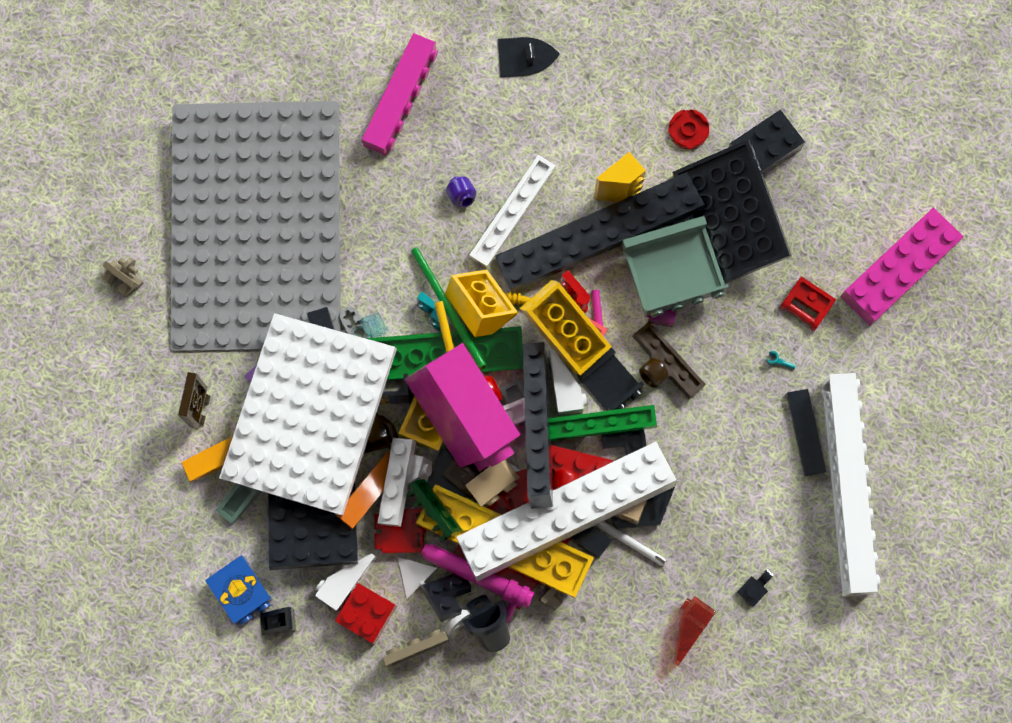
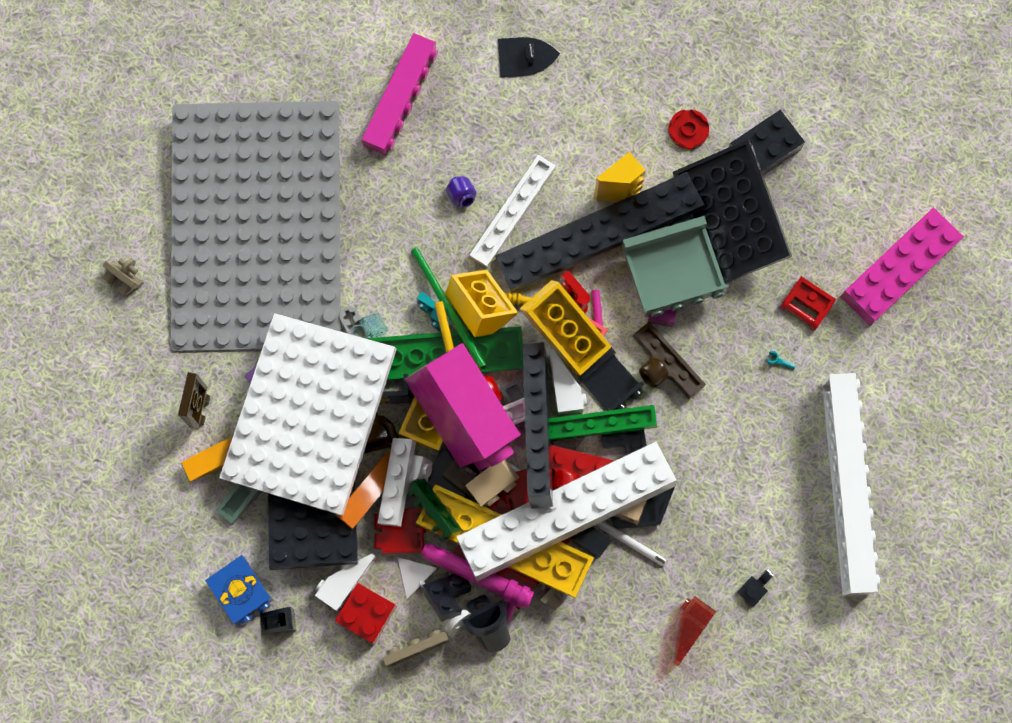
(321, 318): black brick -> none
(806, 432): black tile -> none

